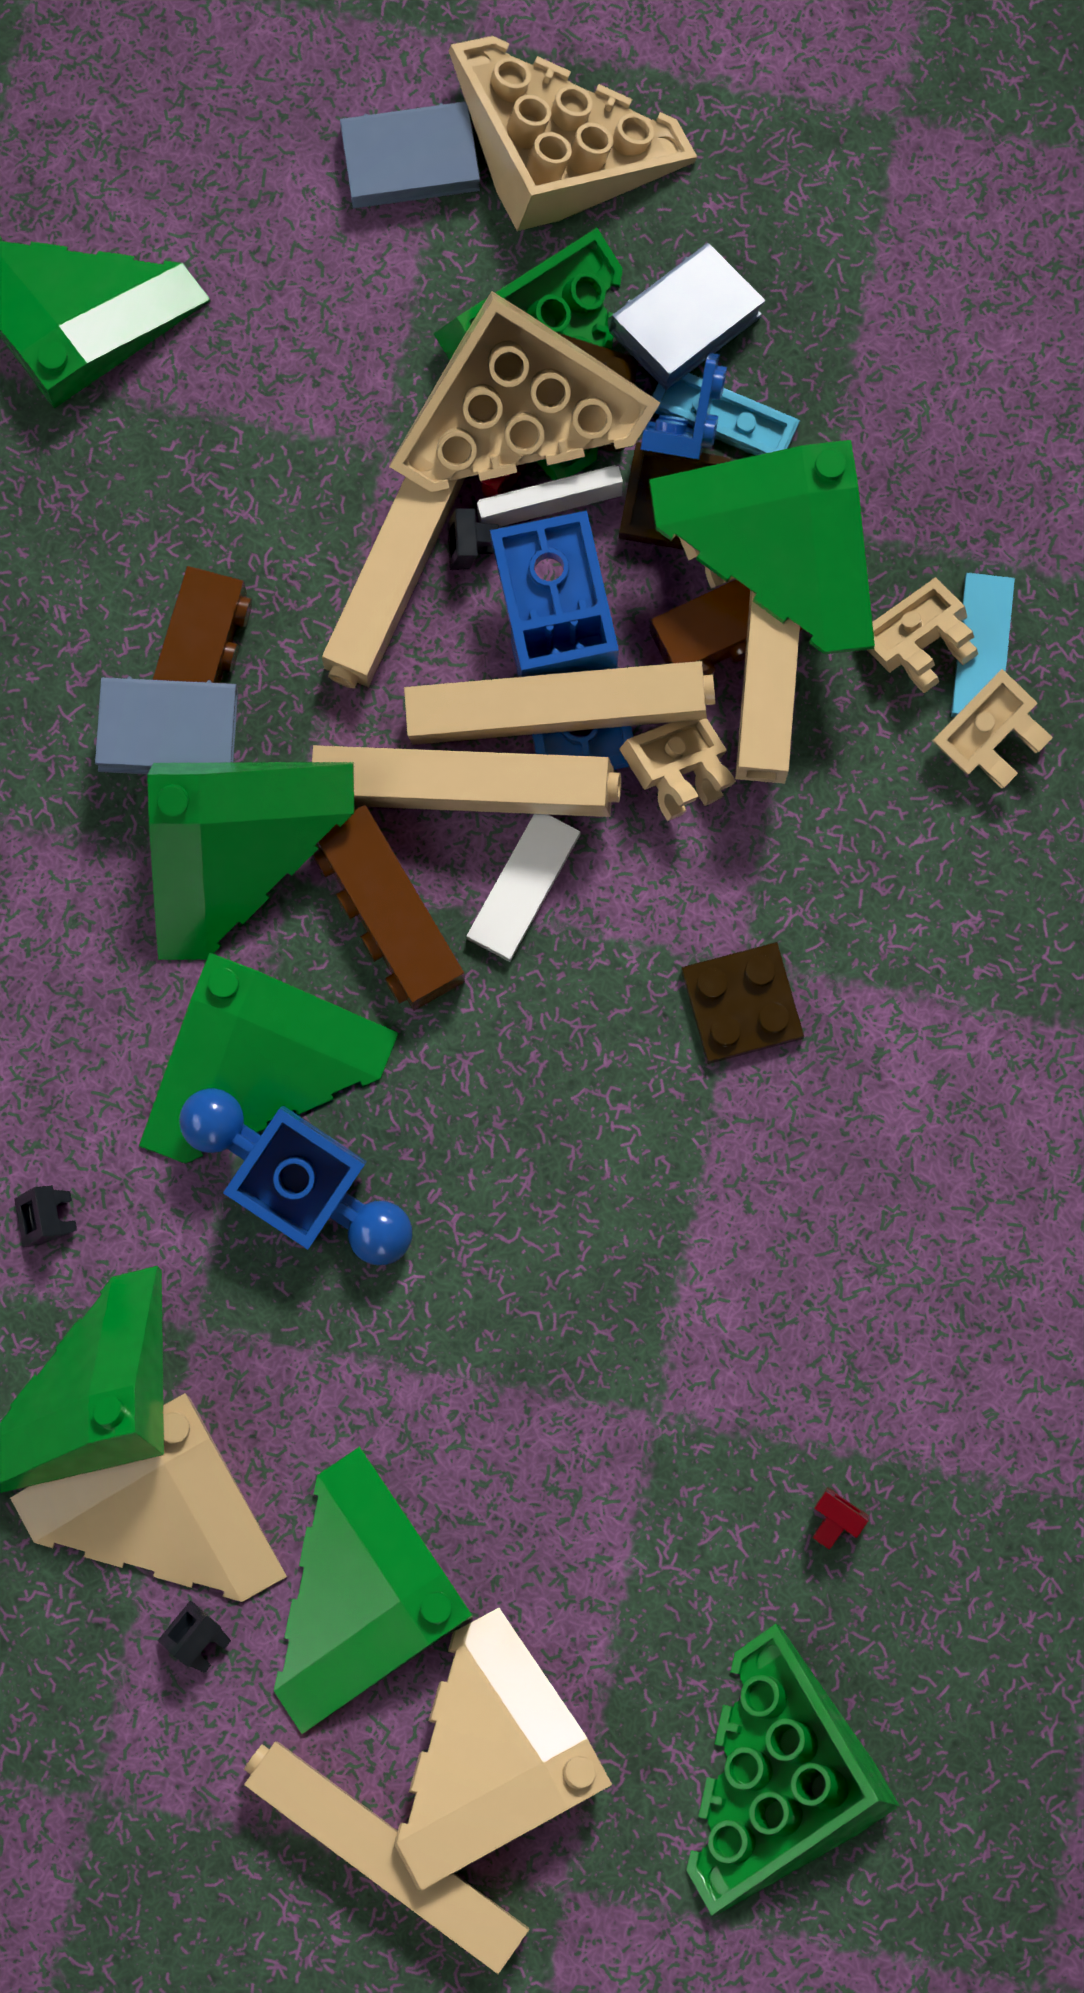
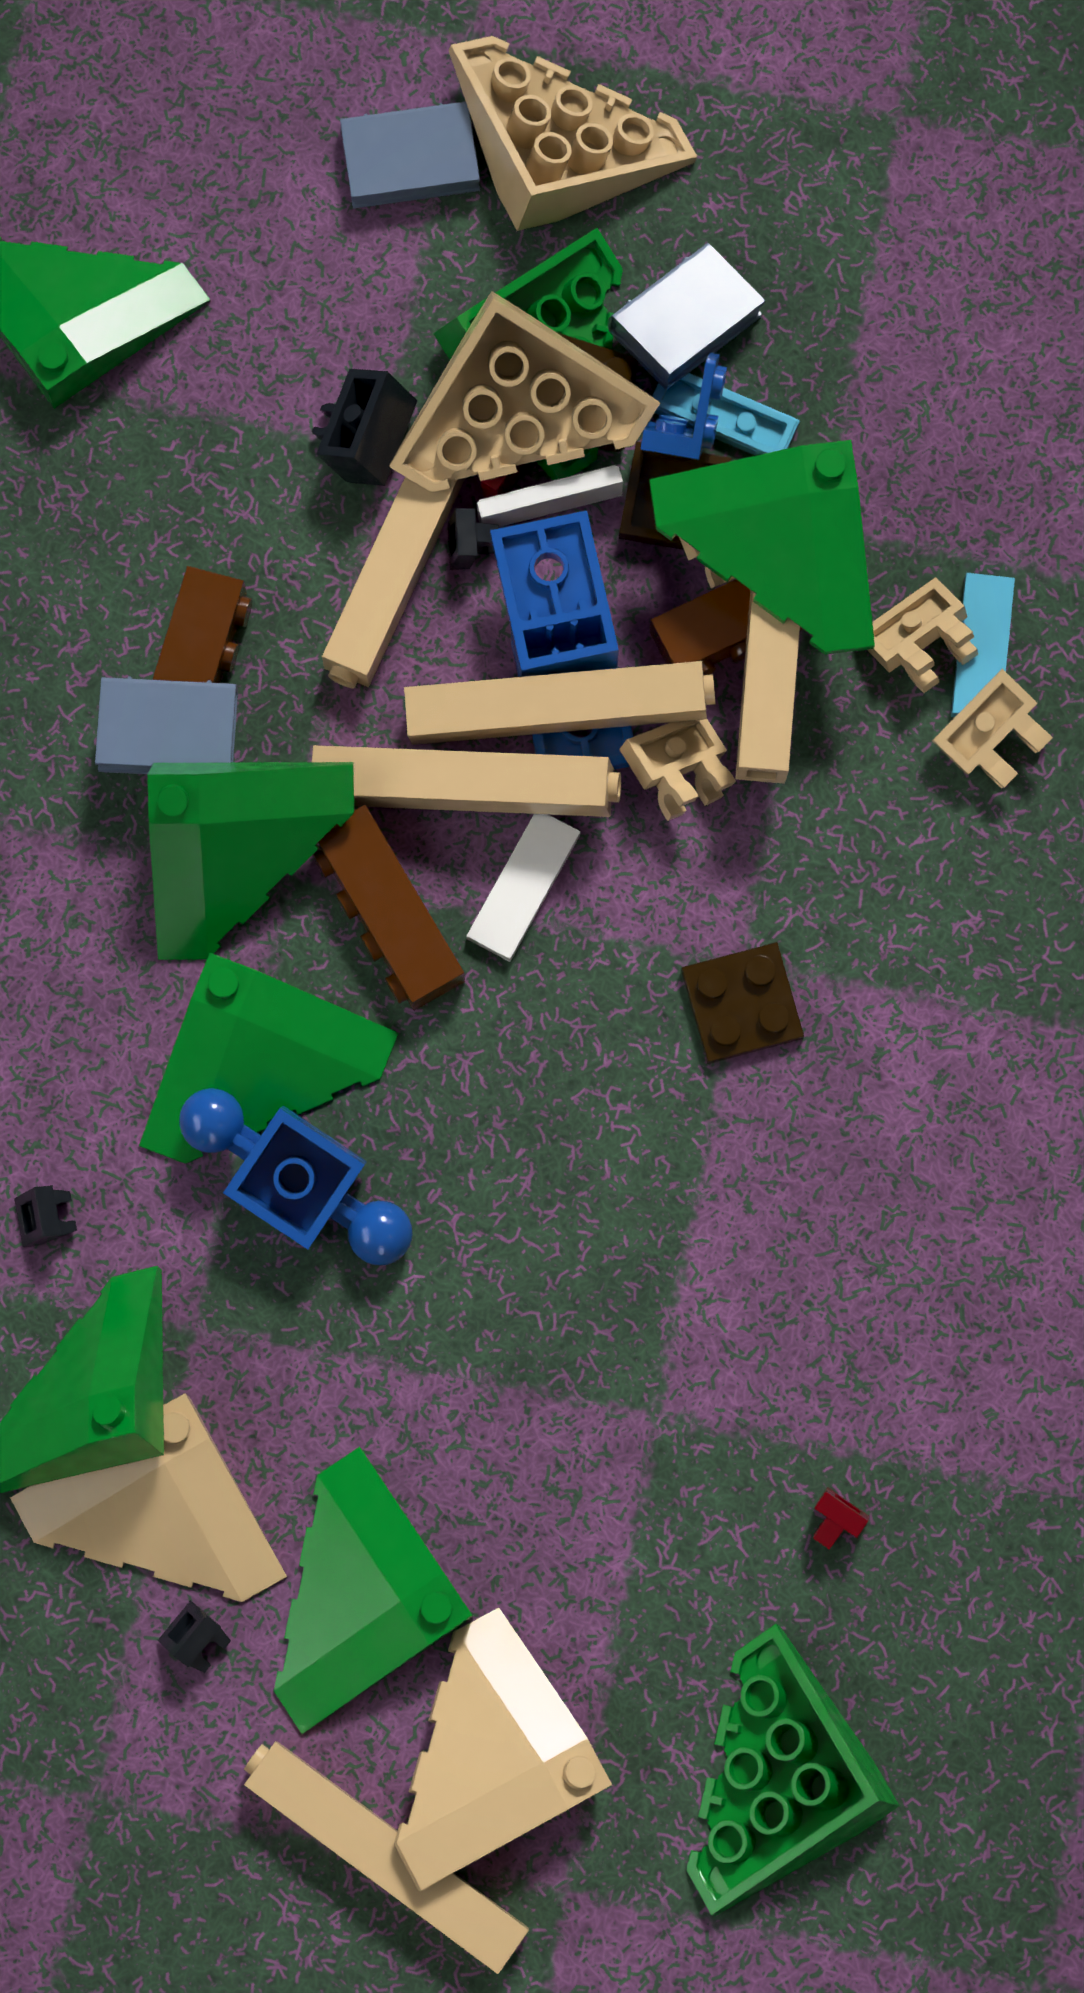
(365, 426): none -> black brick

